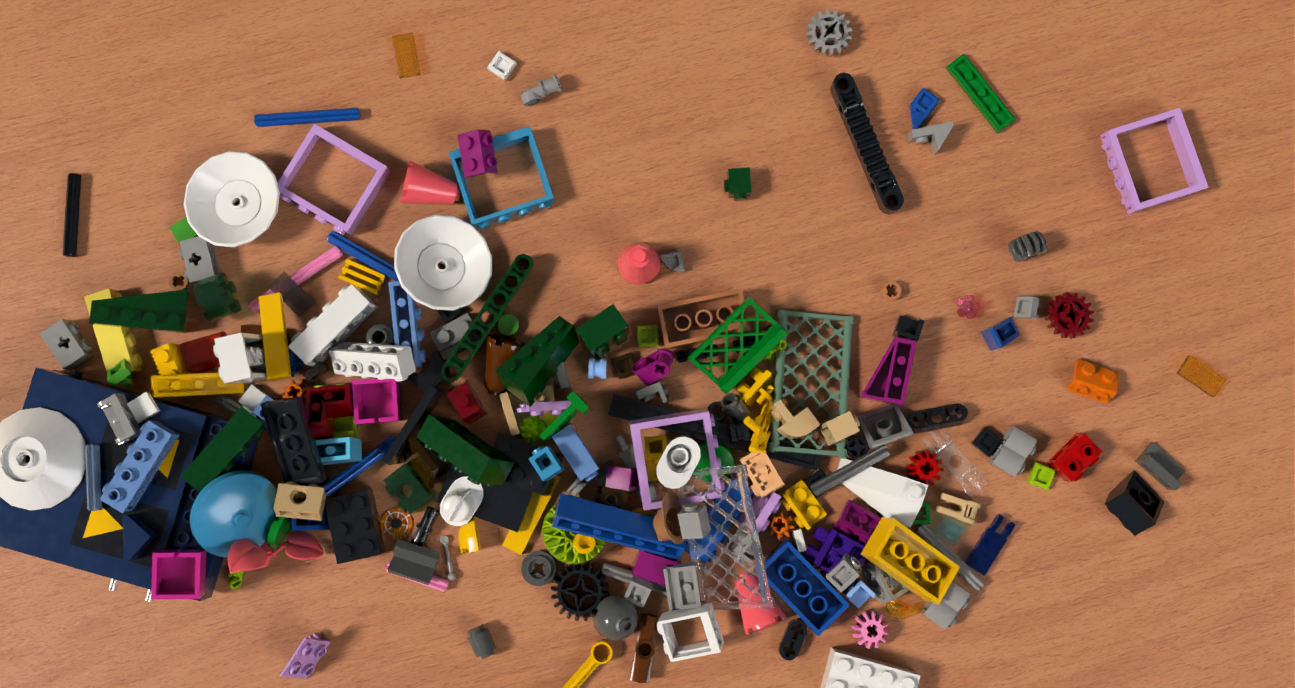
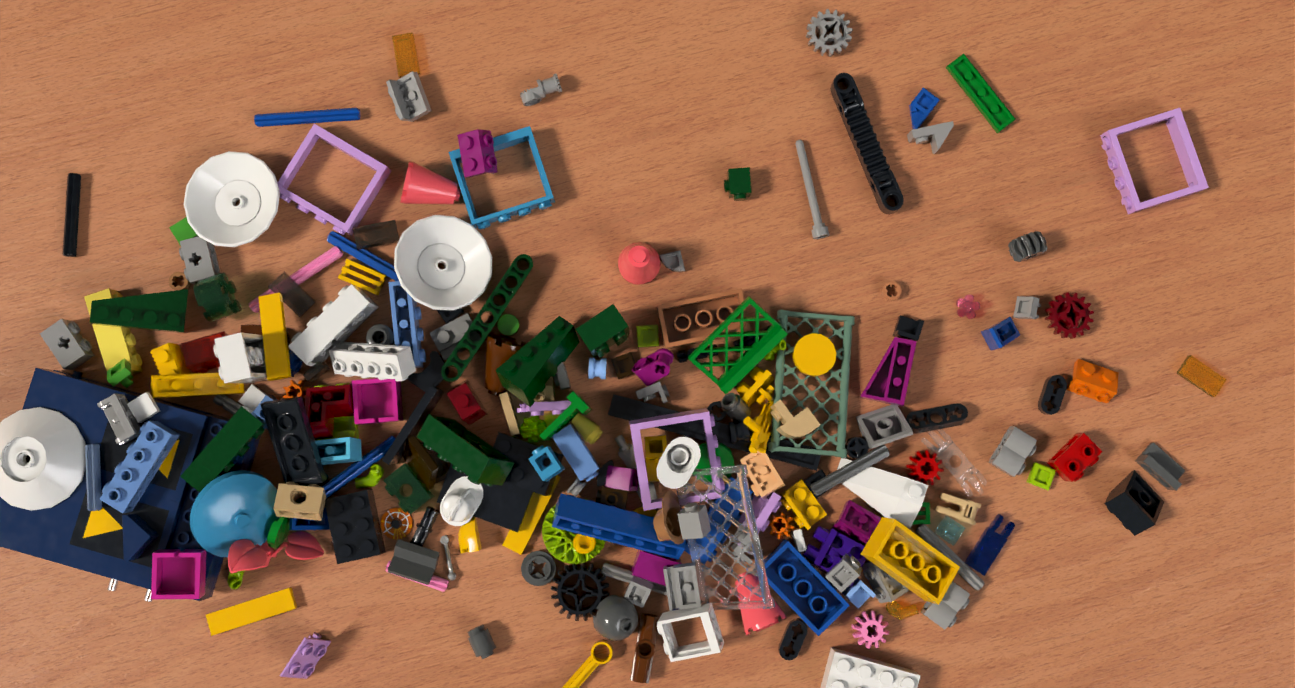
(251, 611): none -> yellow tile
(372, 478): none -> lime arm
(376, 234): none -> clear smoke tile
(408, 97): none -> light grey bracket
(501, 65): white tile -> none
(587, 429): none -> light yellow cone
(814, 354): none -> yellow tile
(819, 229): none -> light grey piece
(840, 428): tan brick -> none
(986, 441): black tile -> none
(1047, 393): none -> black beam

